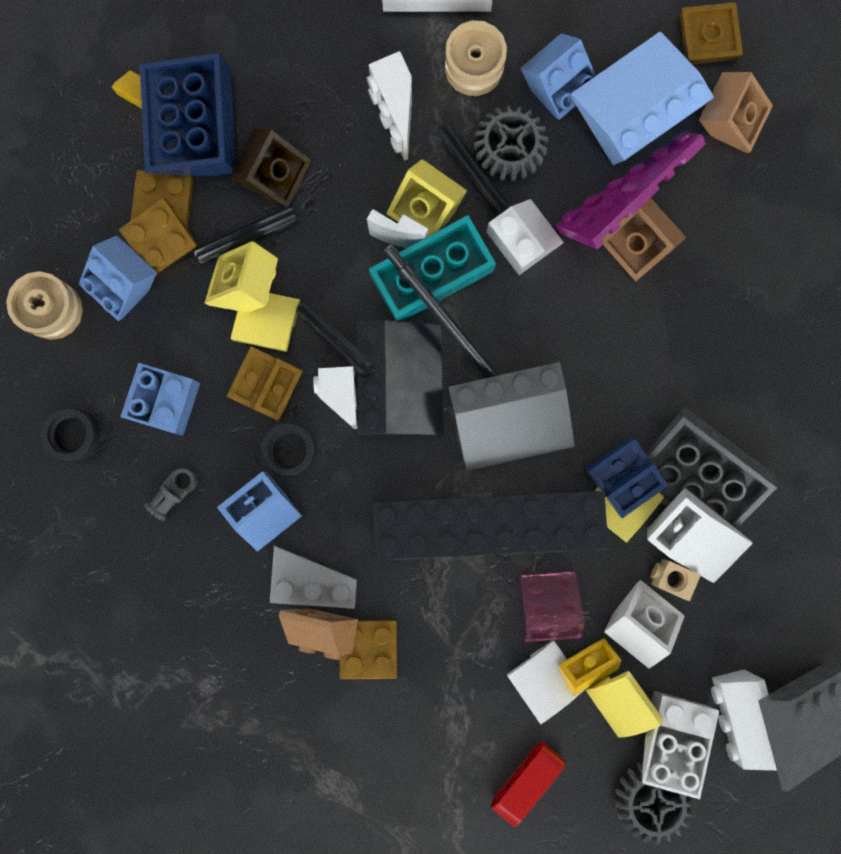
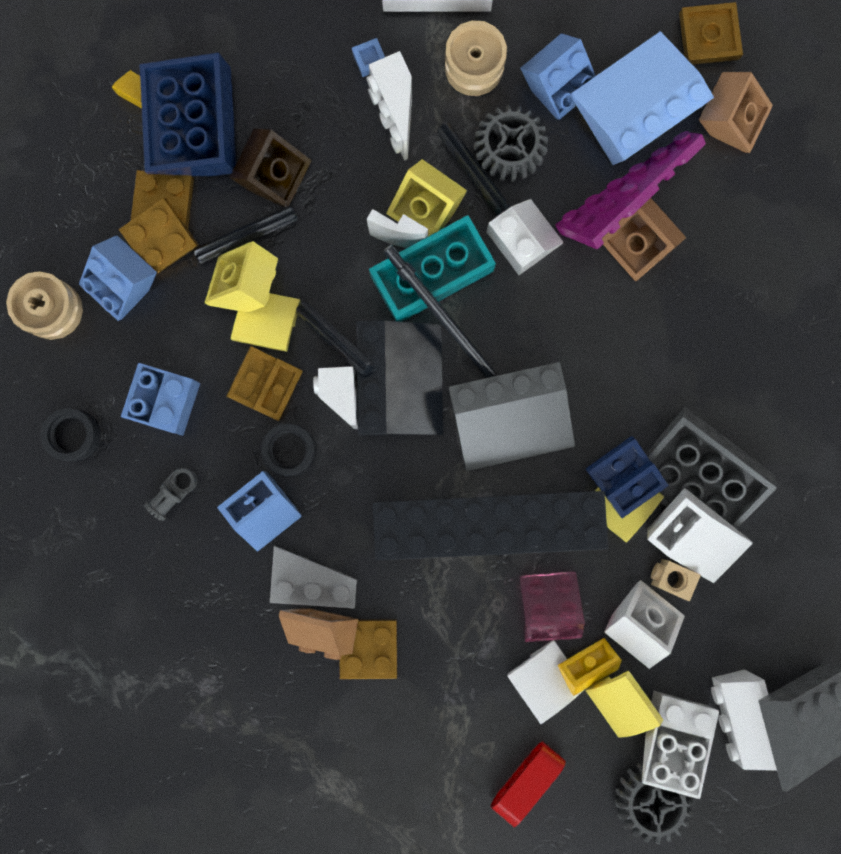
(367, 54): none -> medium blue plate

